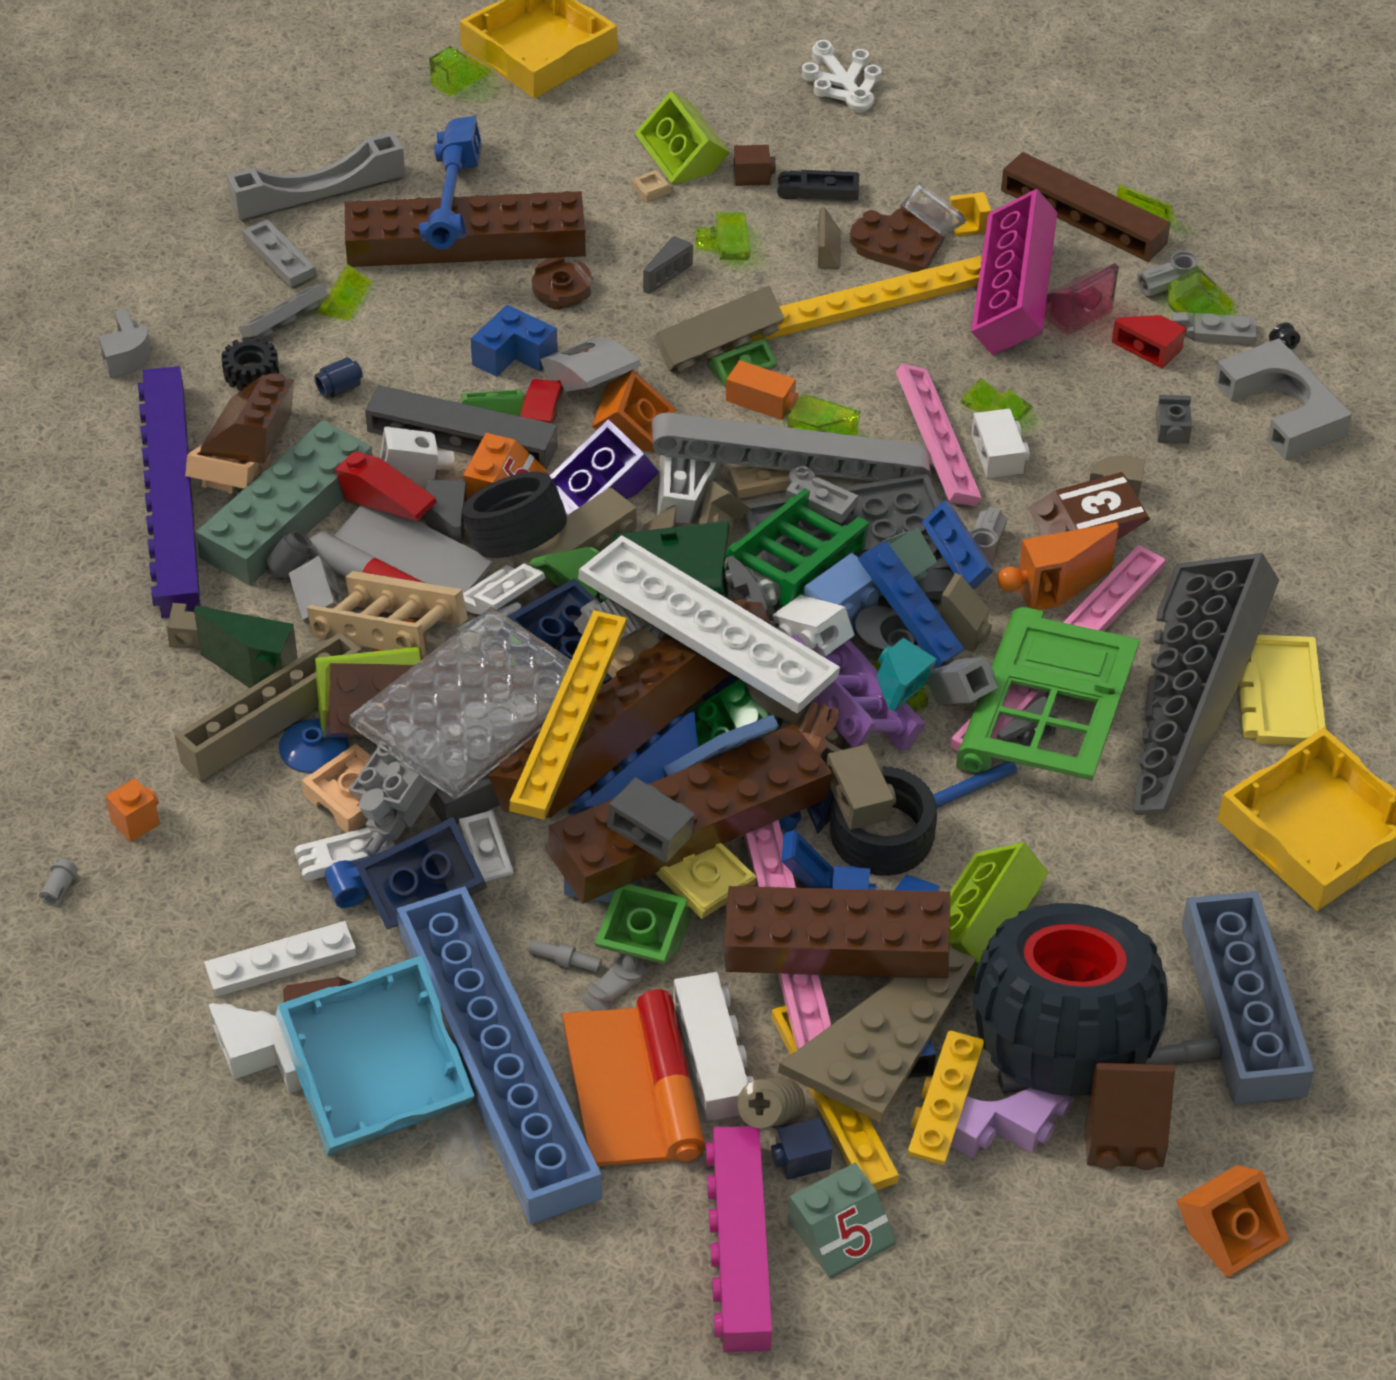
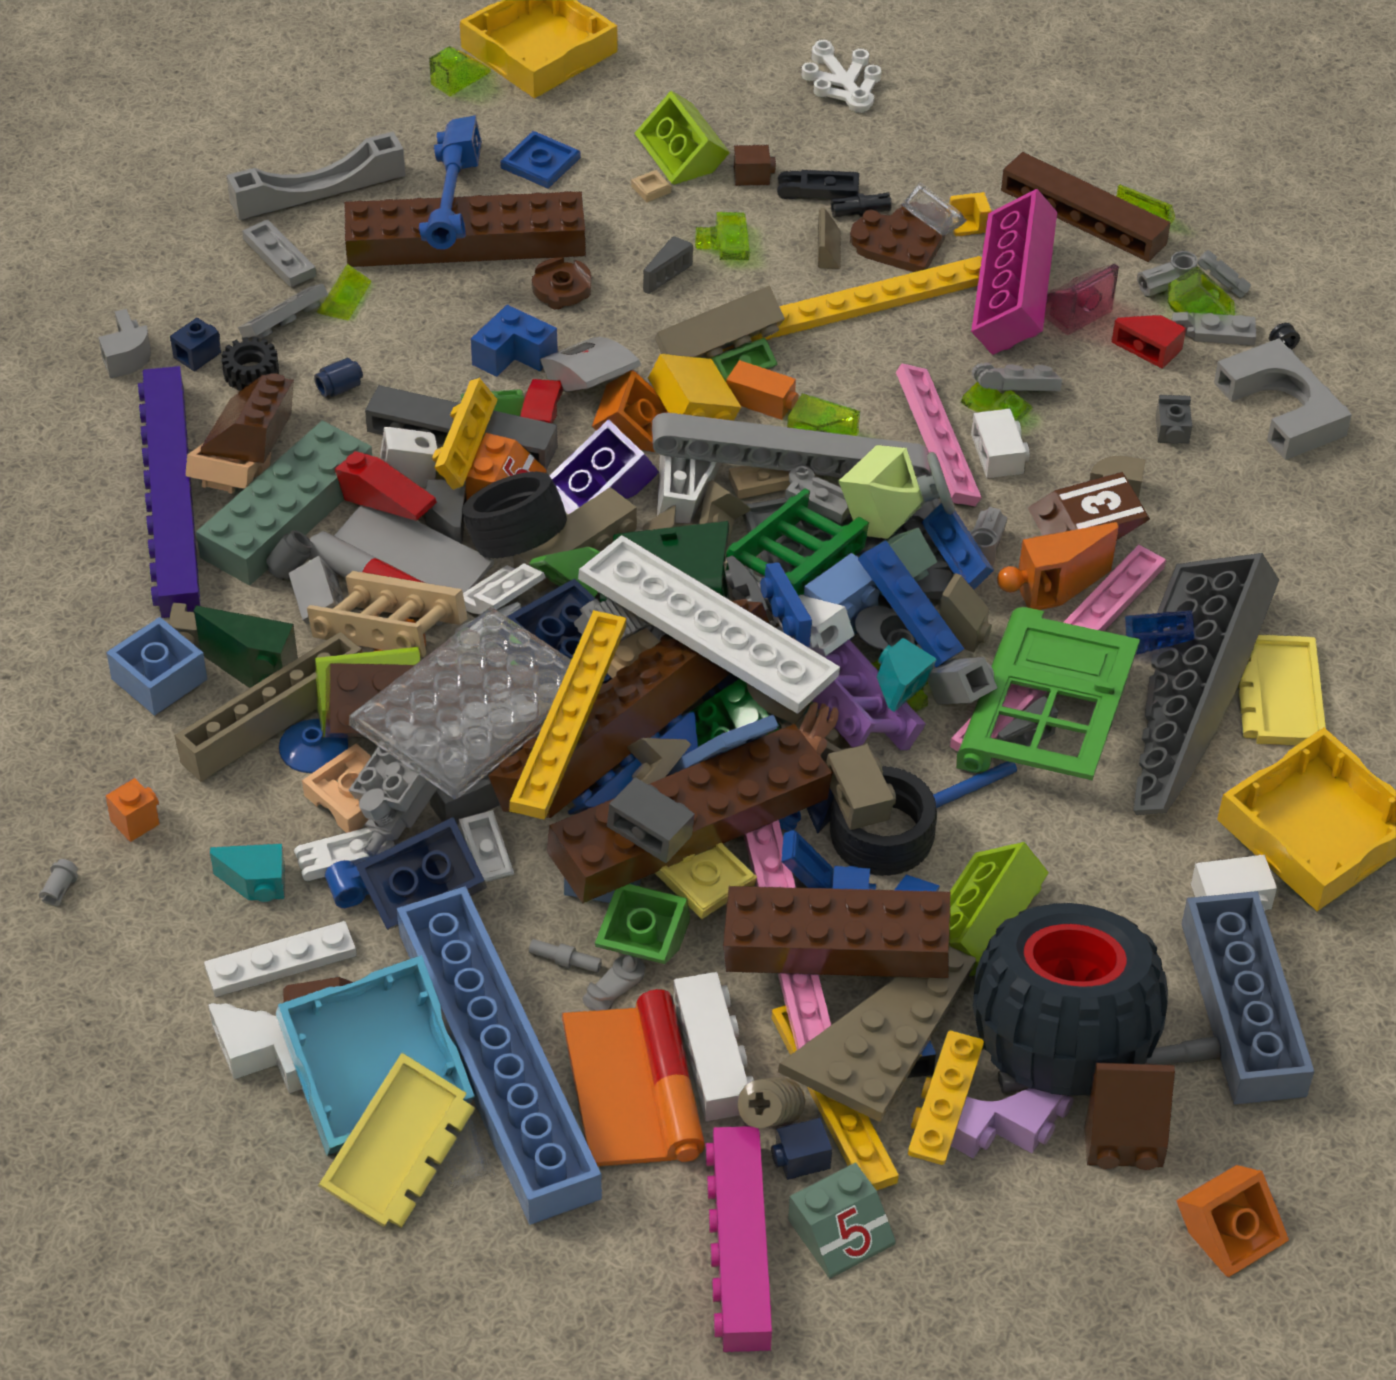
(157, 666): none -> medium blue brick
(195, 344): none -> dark blue brick
(251, 870): none -> teal slope
(393, 1141): none -> light yellow hinge
(465, 434): none -> yellow hinge
(540, 159): none -> blue tile
(657, 757): none -> dark tan slope
(693, 387): none -> yellow brick
(786, 604): none -> blue plate
(860, 204): none -> black pin
(888, 492): none -> yellowish green piece
(1017, 378): none -> light grey hinge
(1143, 626): none -> clear blue slope
(1224, 273): none -> light grey axle
(1235, 876): none -> white piece

